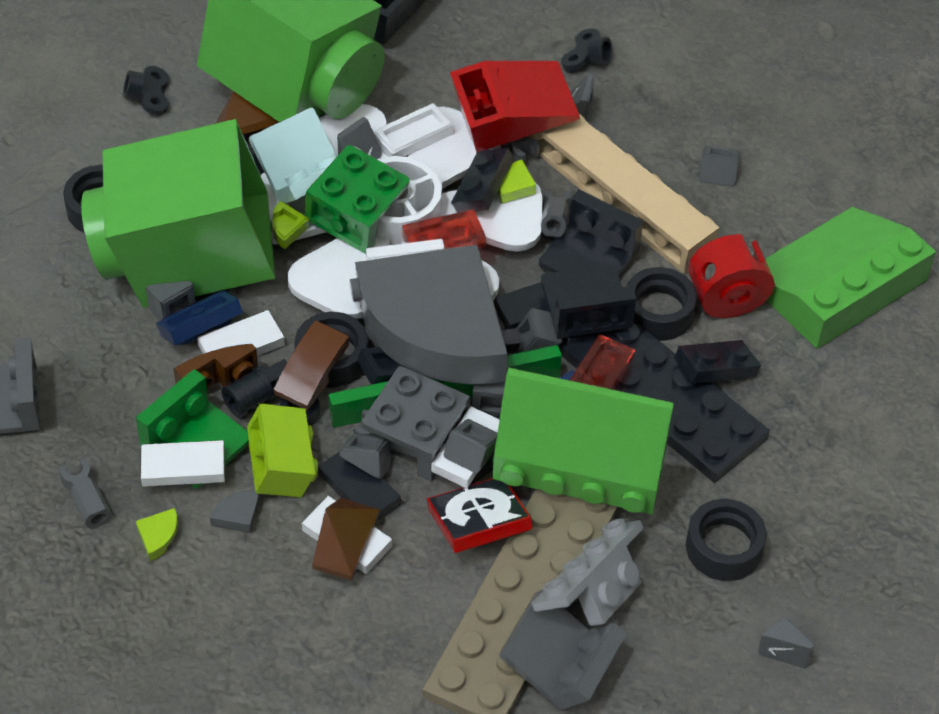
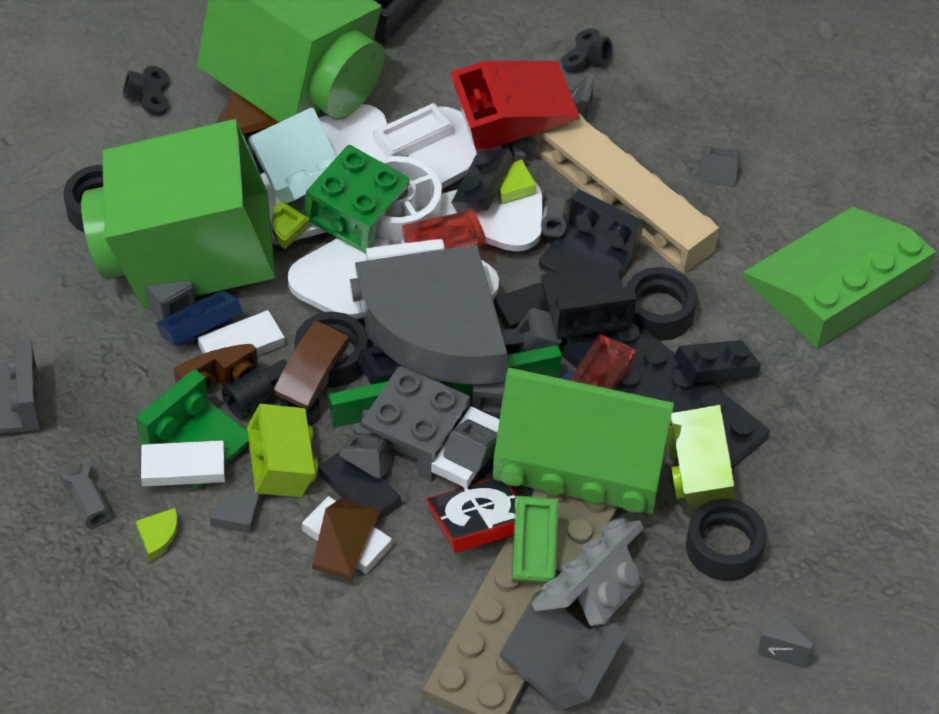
(360, 136): dark grey slope -> none
(534, 540): none -> bright green tile
(703, 456): none -> brick
(739, 279): red piece -> none

